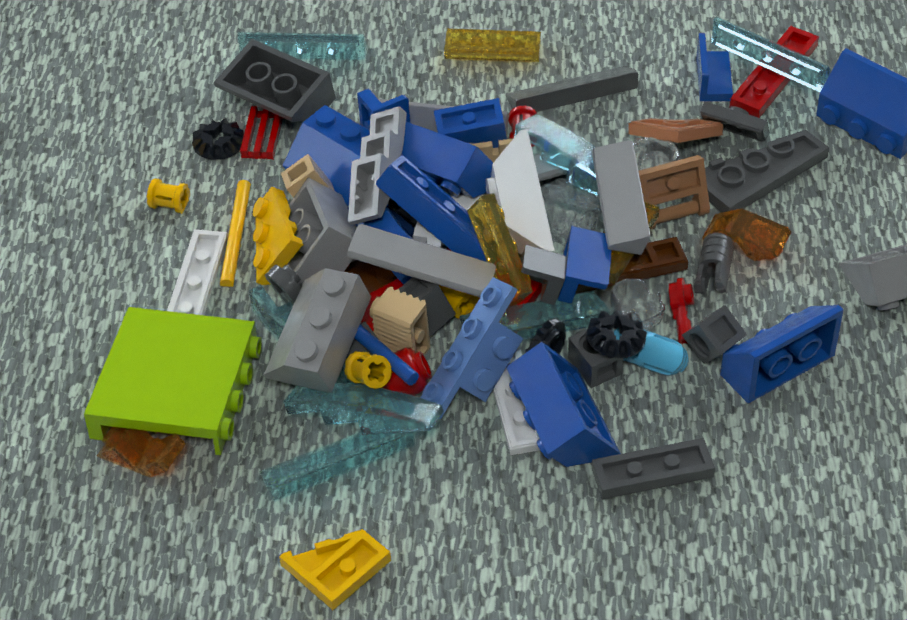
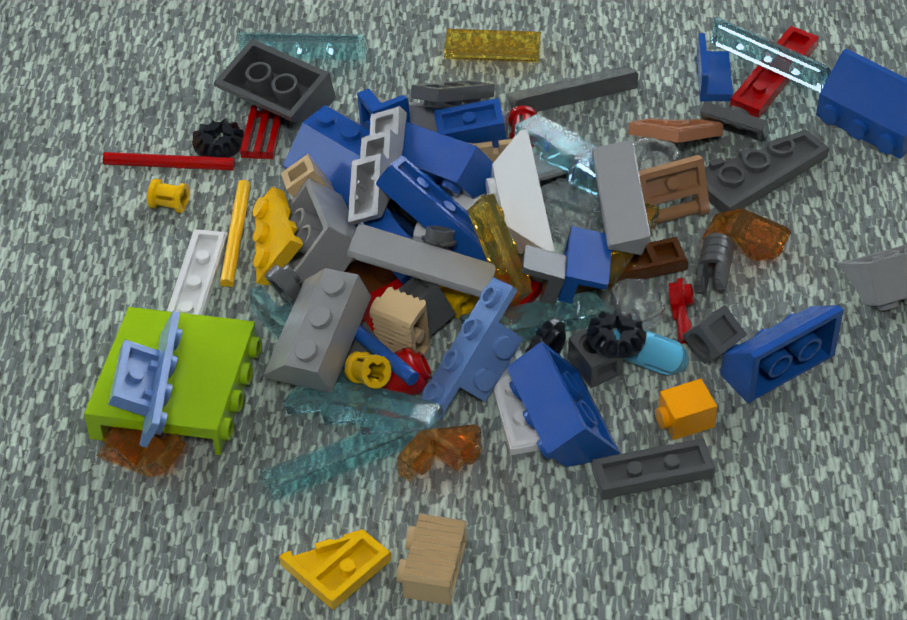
(143, 376): none -> medium blue bracket
(169, 161): none -> red bar
(433, 559): none -> tan brick
(439, 236): none -> dark grey plate
(449, 445): none -> clear orange slope
(452, 92): none -> dark grey plate
(686, 409): none -> light orange brick

